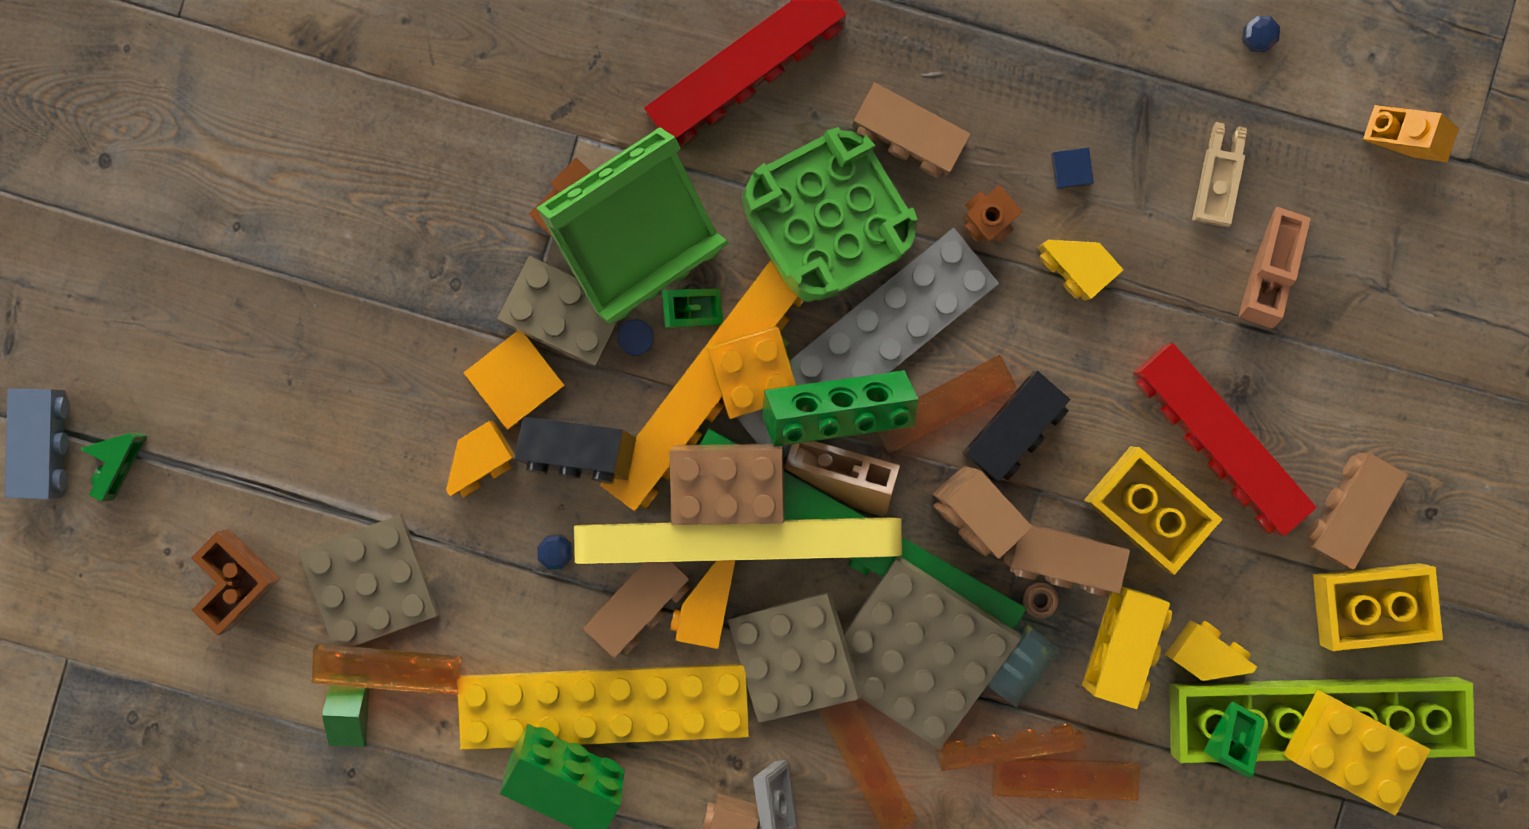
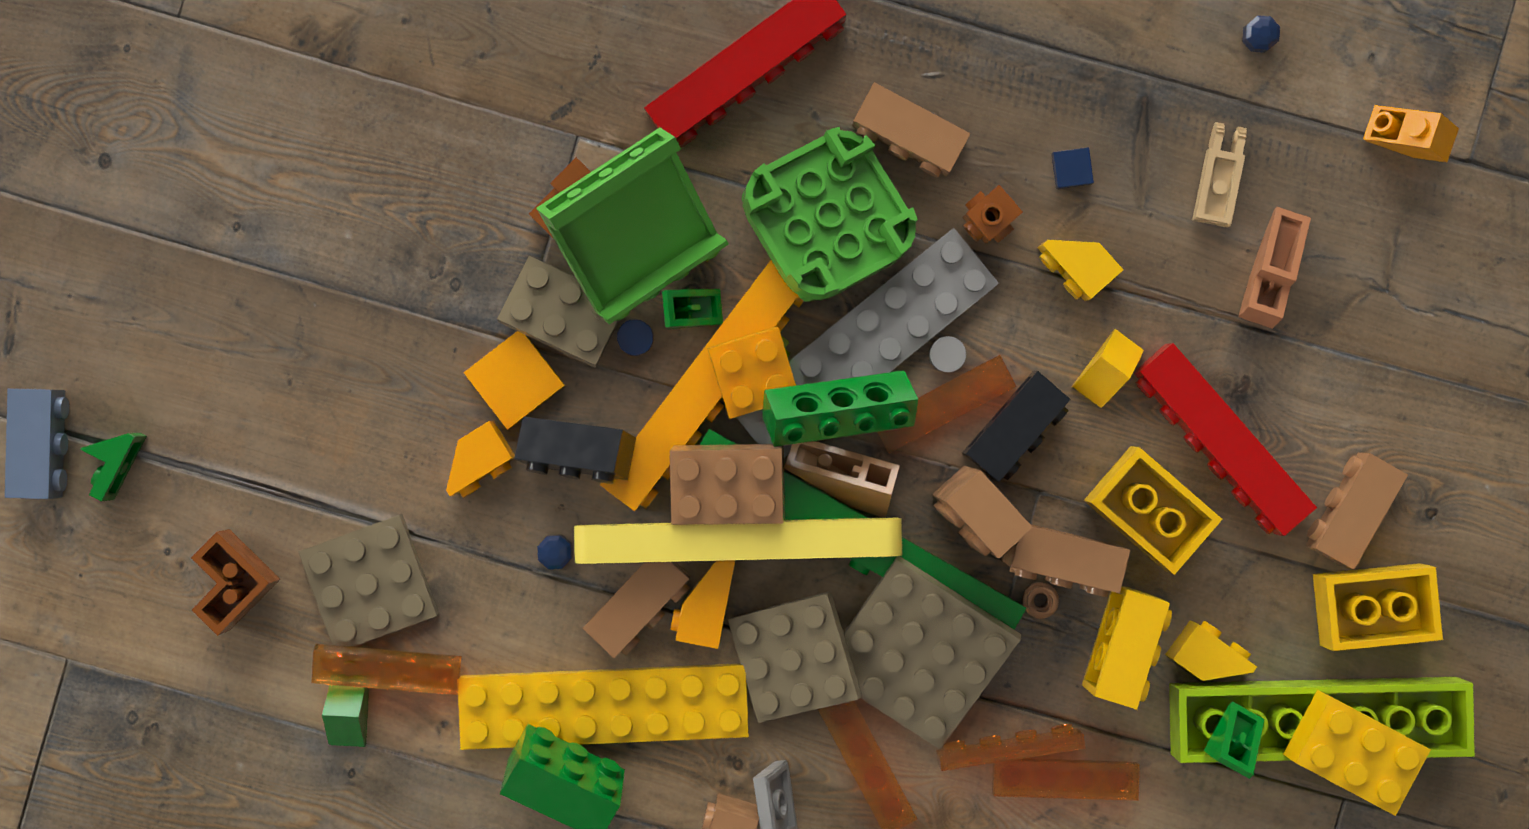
(947, 354): none -> light grey tile
(1024, 666): clear light blue brick -> none
(1109, 369): none -> yellow slope

